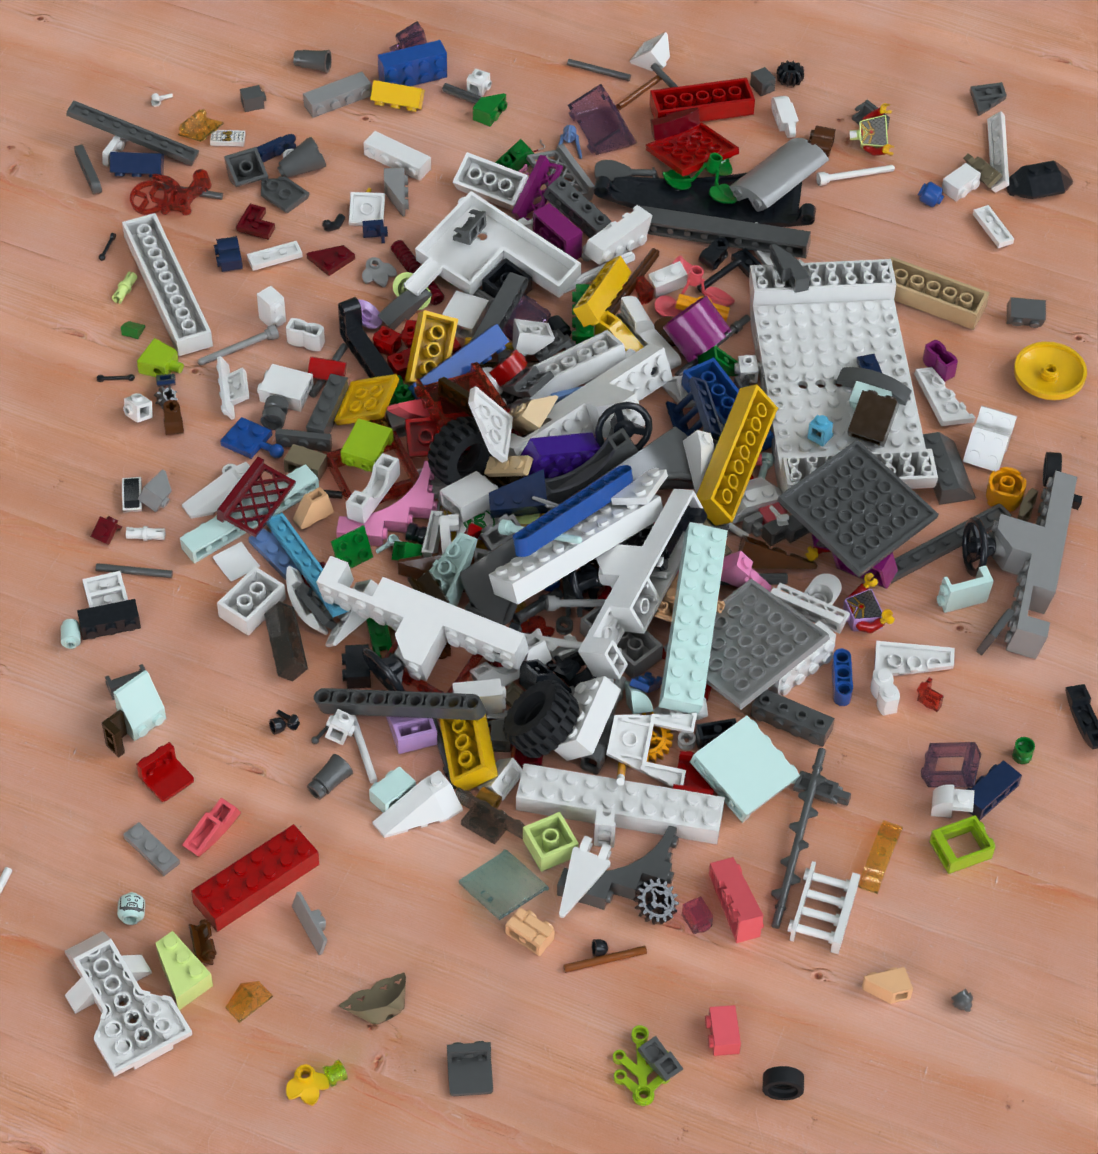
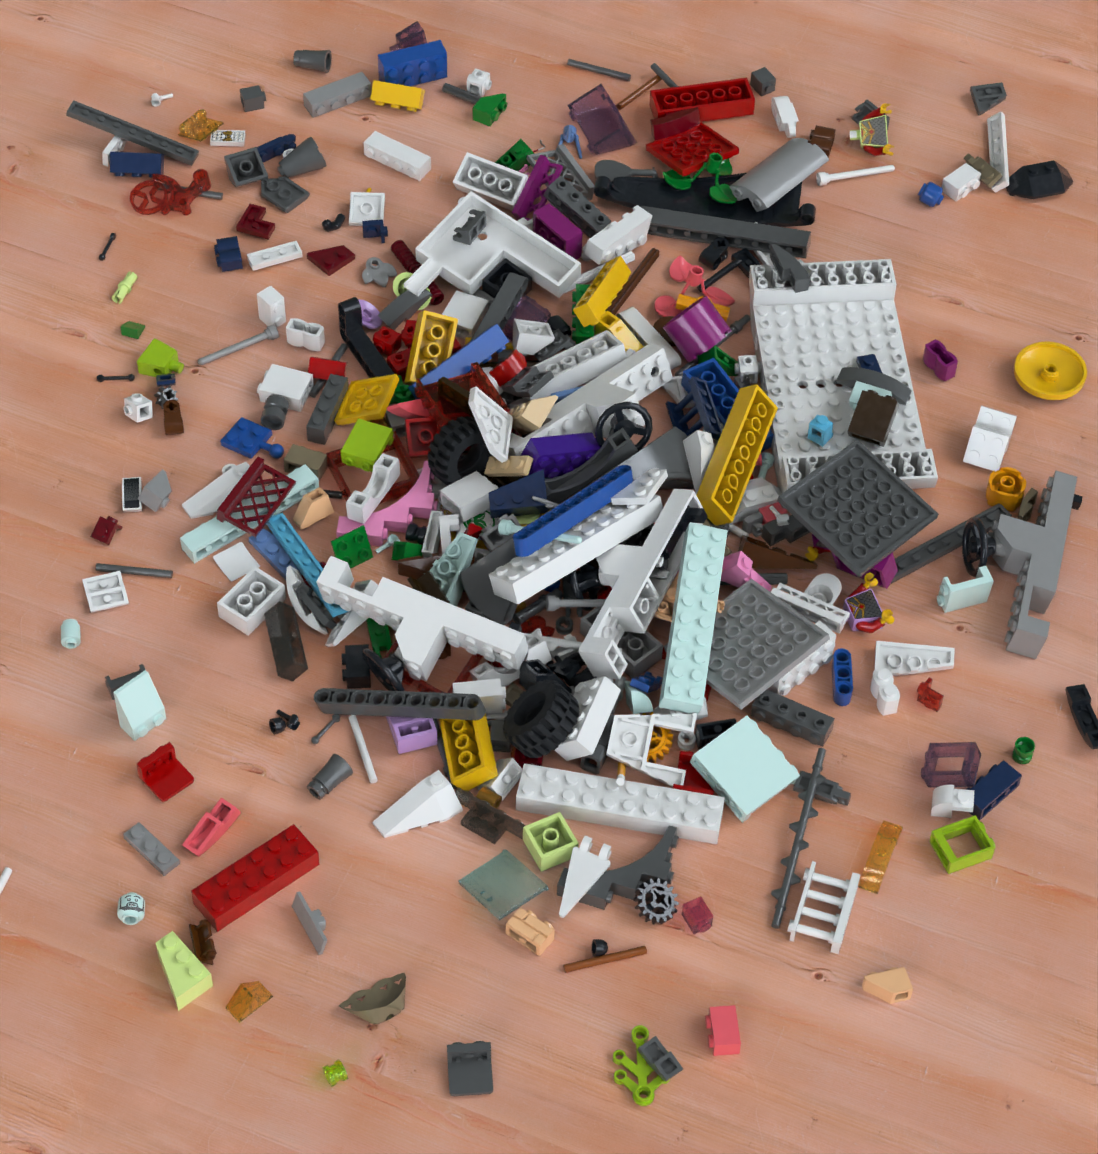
(87, 169): dark grey beam -> none
(109, 619): black brick -> none
(113, 979): white piece -> none
(114, 730): dark brown panel -> none
(145, 533): white pin -> none
(167, 284): white brick -> none
(232, 387): white bracket -> none
(308, 1087): yellow plate -> none
(310, 440): dark grey plate -> none
(340, 726): white brick -> none
(391, 788): light aqua brick -> none
(395, 188): light grey slope -> none
(604, 828): white hinge -> none
(635, 314): white brick -> none
(644, 290): clear red bracket -> none
(652, 51): white slope -> none
(668, 279): white brick -> none
(736, 900): coral wedge -> none
(783, 1083): black tyre -> none
(790, 73): black gear -> none
(938, 294): tan brick -> none
(941, 399): white wing -> none
(952, 480): dark grey slope -> none
(963, 1000): dark grey plate -> none
(993, 226): white plate -> none
(995, 631): dark grey tile -> none
(1026, 312): dark grey brick -> none
(1052, 463): black tyre -> none

